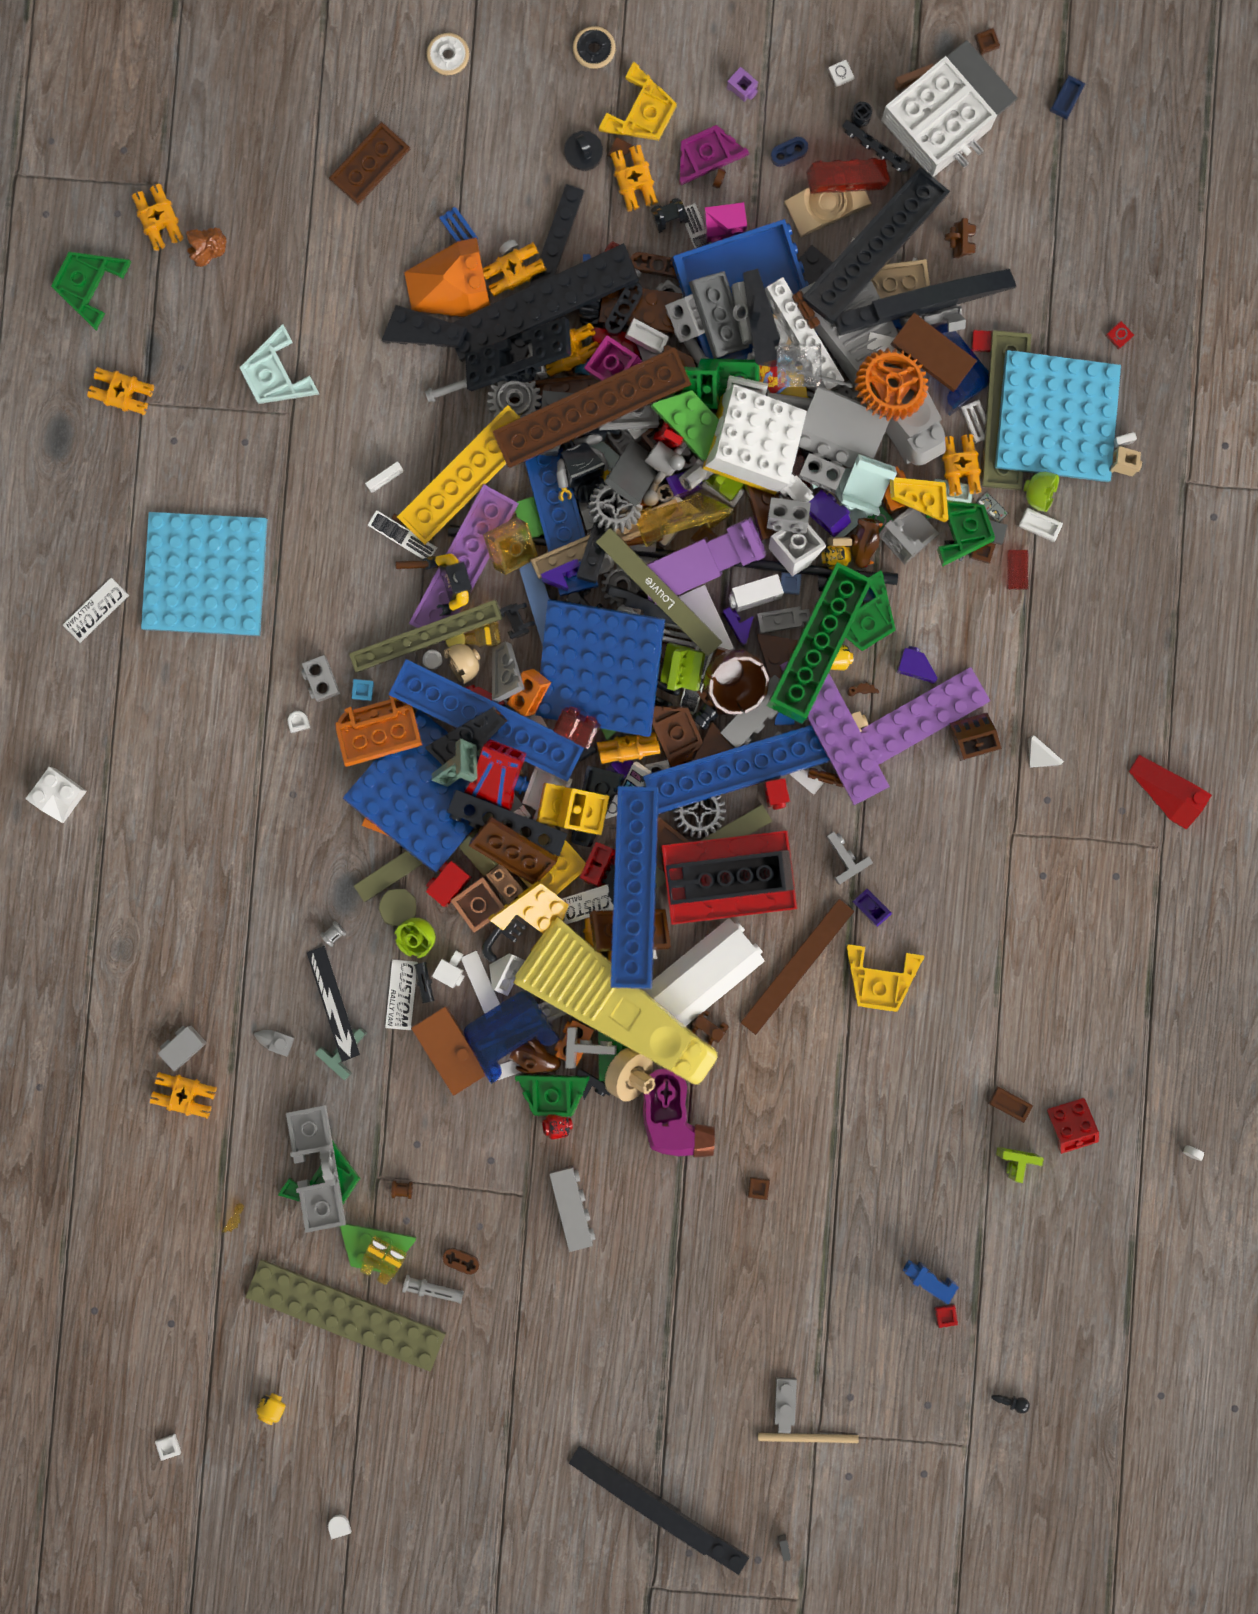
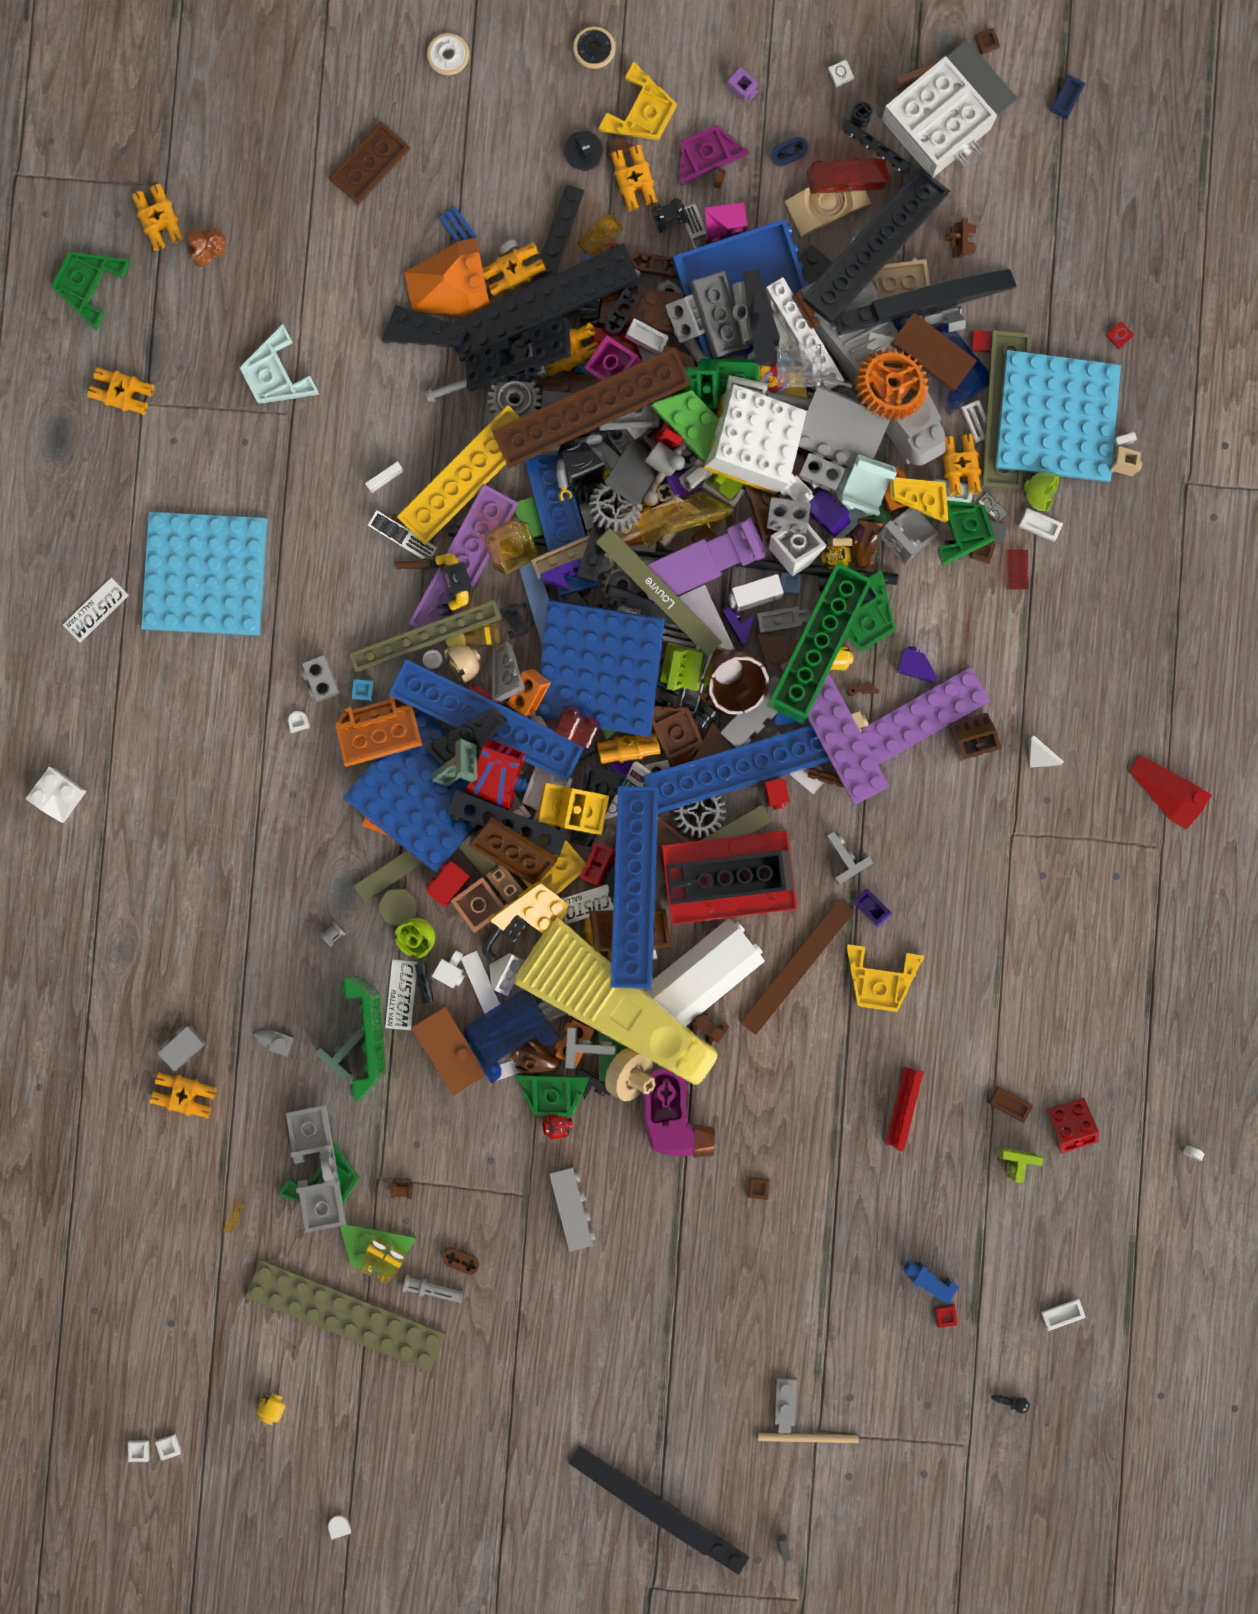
(138, 1450): none -> white tile
(333, 1003): black sticker -> none
(372, 1028): none -> green slope
(600, 234): none -> clear yellow slope
(904, 1108): none -> red fence
(1063, 1314): none -> white tile

